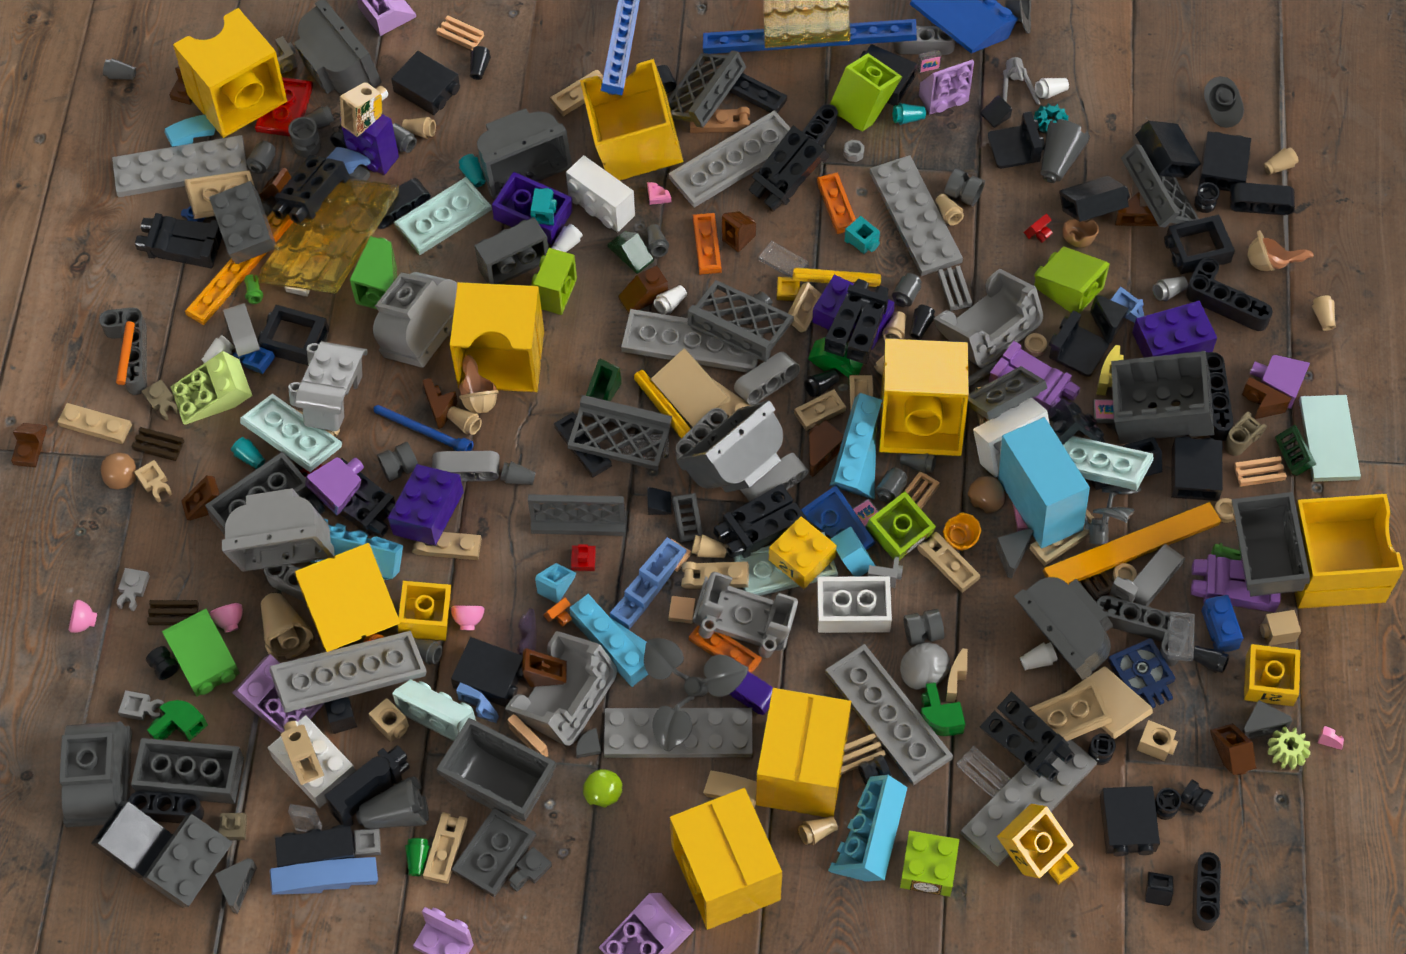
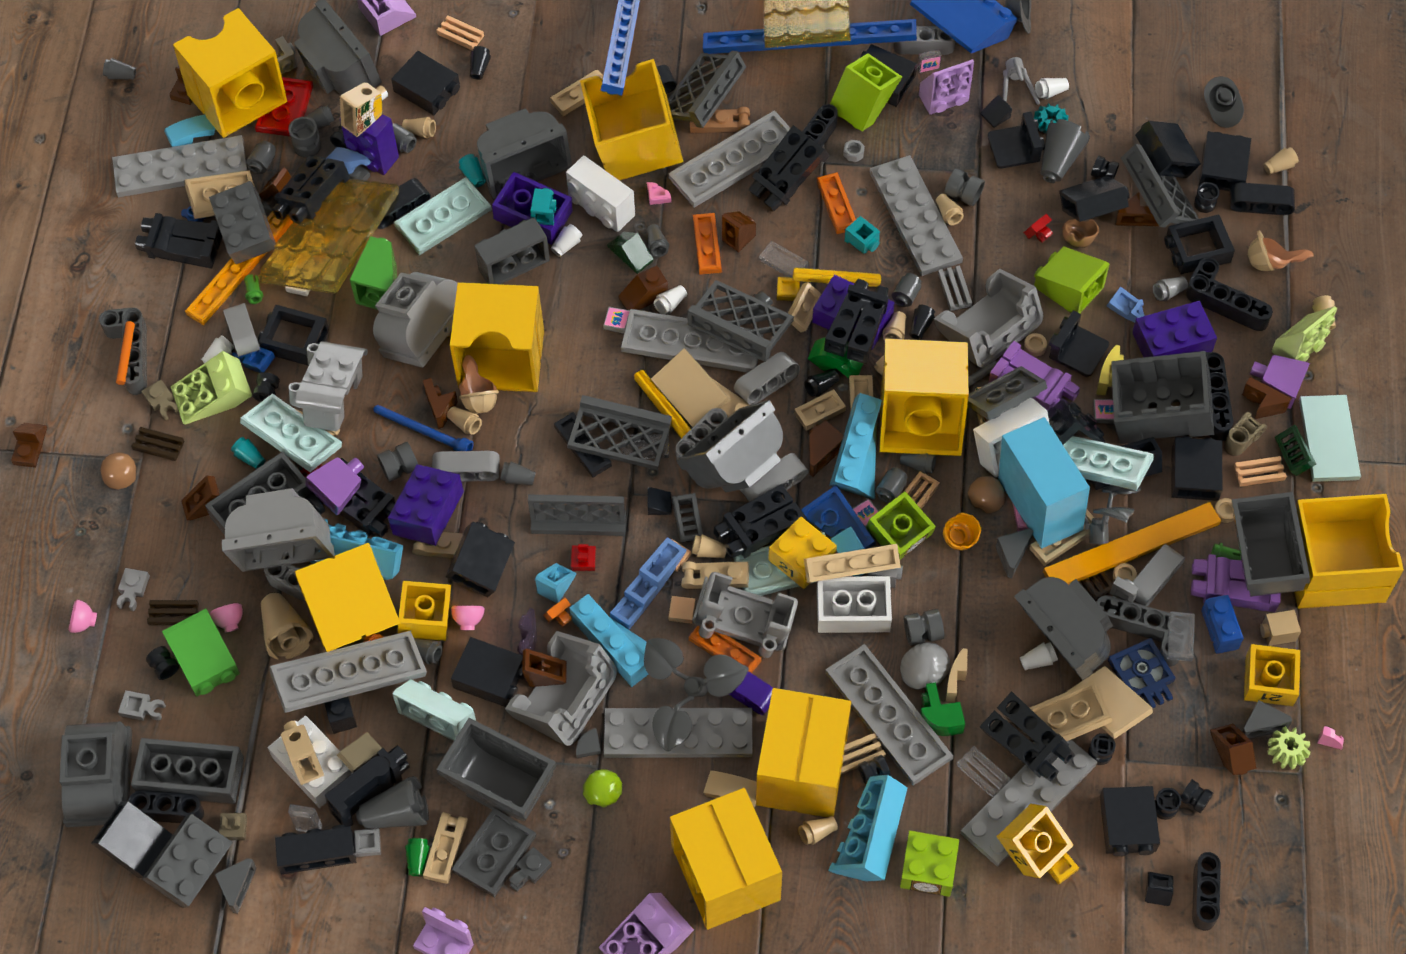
(94, 423): tan plate -> none
(153, 479): tan plate -> none
(178, 716): green brick -> none
(261, 697): lavender slope -> none
(266, 386): none -> black wheel
(323, 875): medium blue slope -> none
(359, 752): none -> dark tan slope
(385, 711): tan brick -> none
(472, 696): medium blue slope -> none
(480, 559): none -> black brick
(526, 735): light nougat tile -> none
(555, 280): lime brick -> none
(604, 381): dark green slope -> none
(616, 319): none -> tile
(758, 93): black plate -> none
(852, 563): none -> tan plate
(907, 113): teal cone -> none
(949, 562): tan plate -> none
(1104, 168): none -> black wheel
(1108, 316): black slope -> none
(1161, 732): tan brick -> none
(1212, 659): black cone -> none
(1305, 335): none -> yellowish green slope

